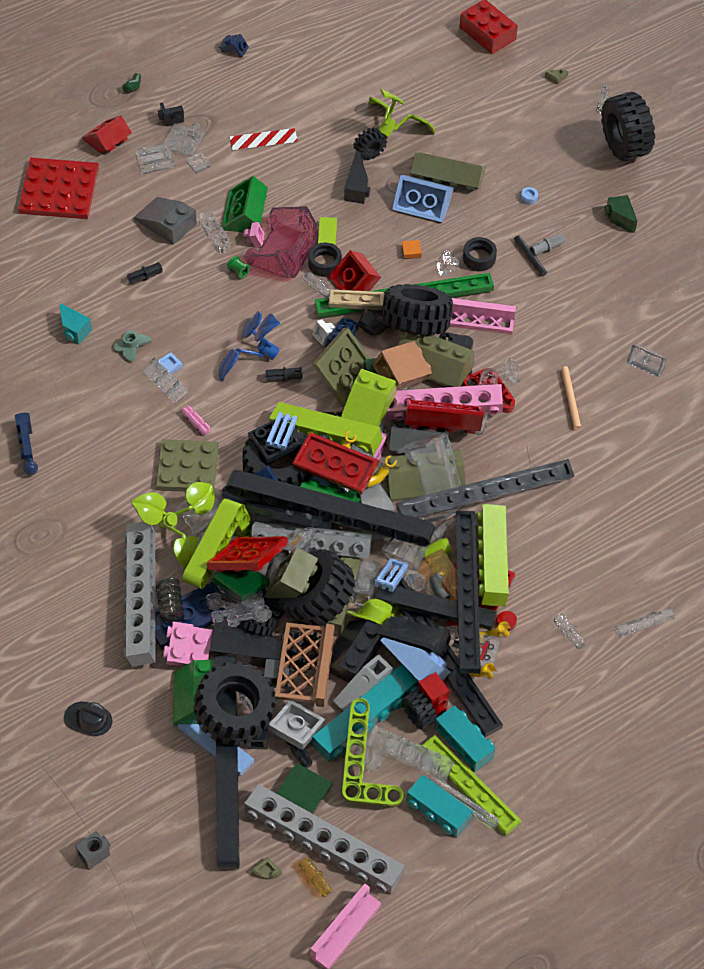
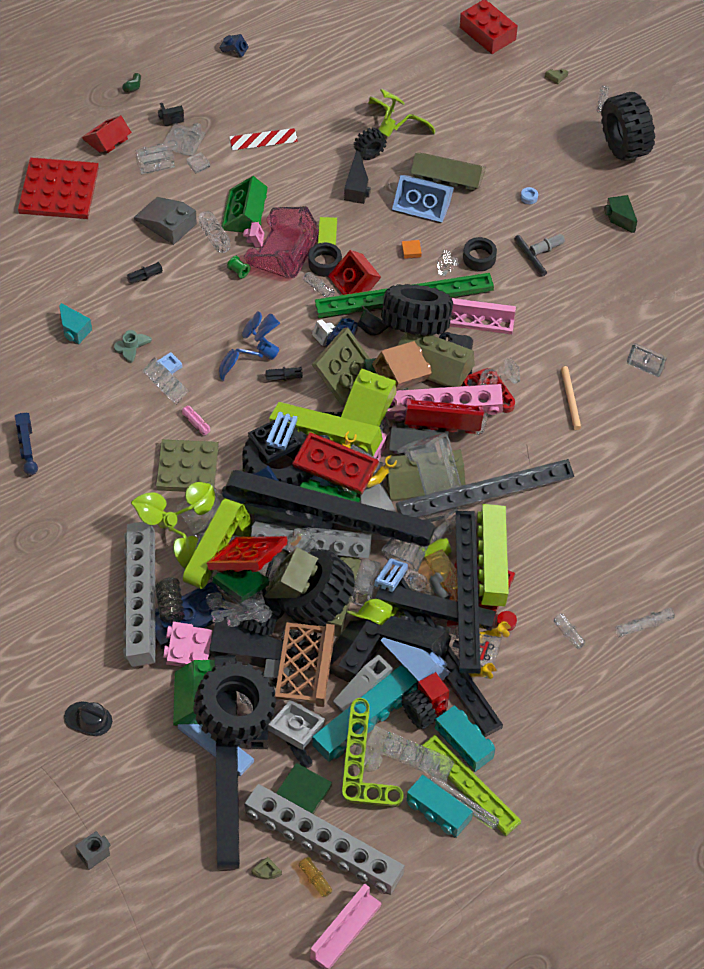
(356, 299): tan tile -> none

